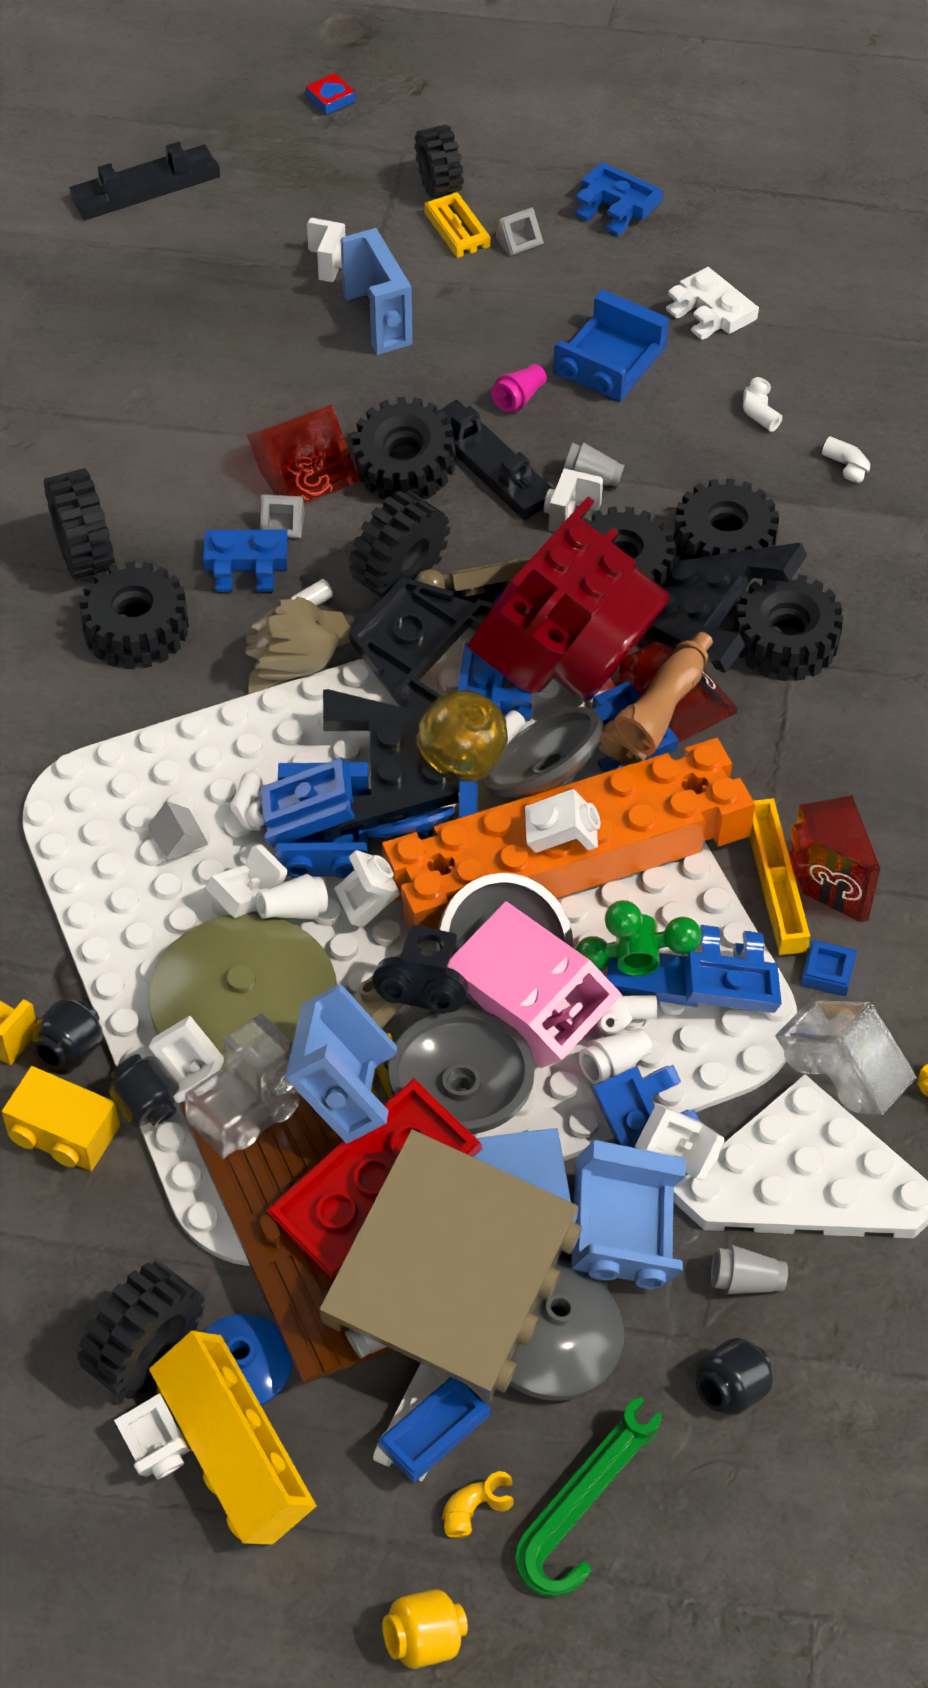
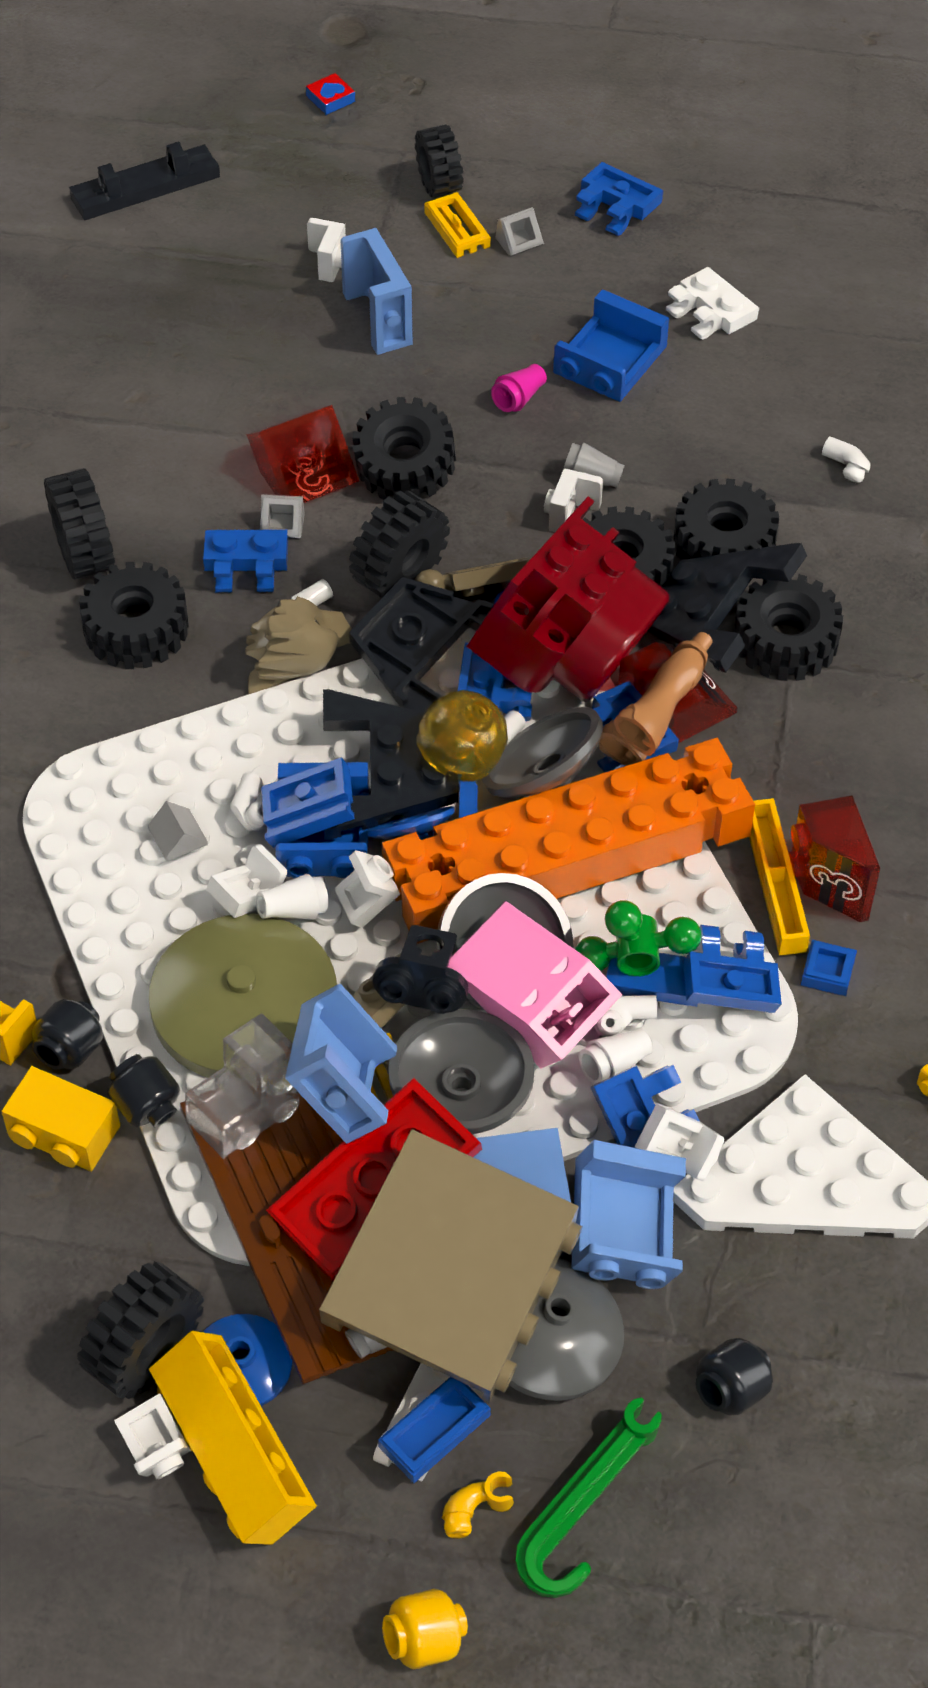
(186, 1055): white bracket -> none
(495, 463): black hinge -> none
(560, 821): white bracket -> none
(744, 1271): light grey cone -> none
(756, 404): white arm -> none
(852, 1049): clear brick -> none

